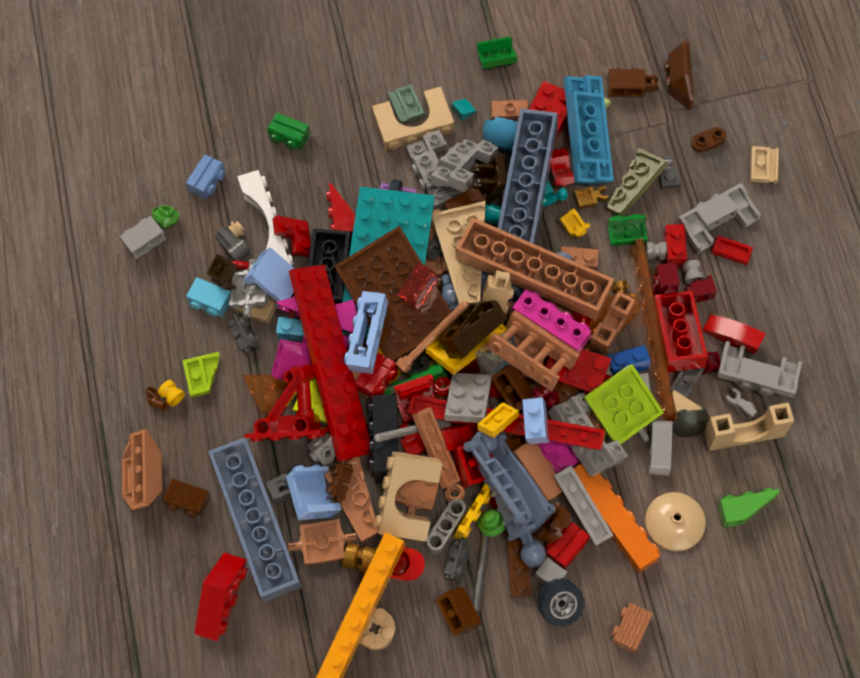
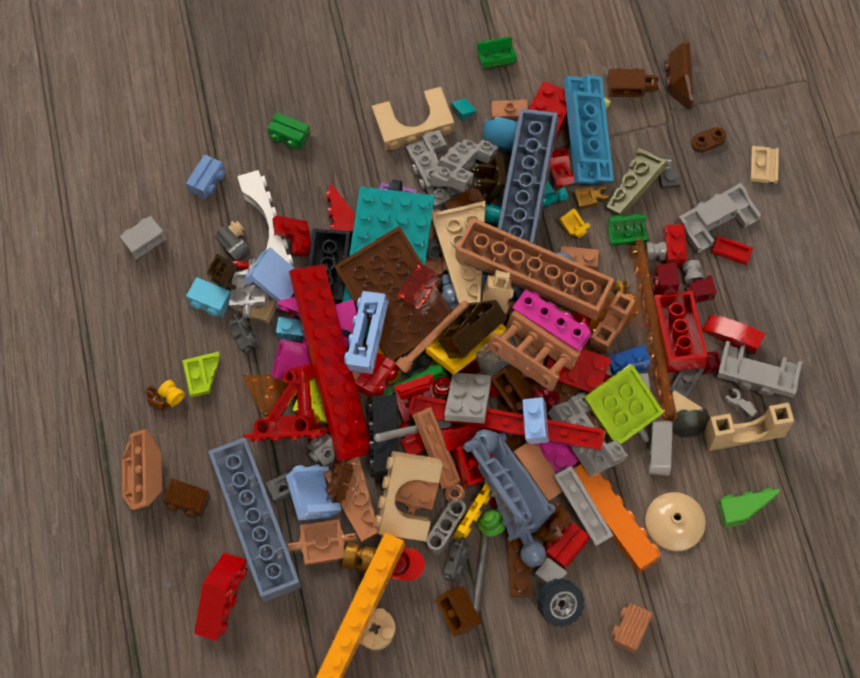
(165, 215): bright green plate -> none
(406, 104): sand green plate -> none
(498, 420): yellow plate -> none

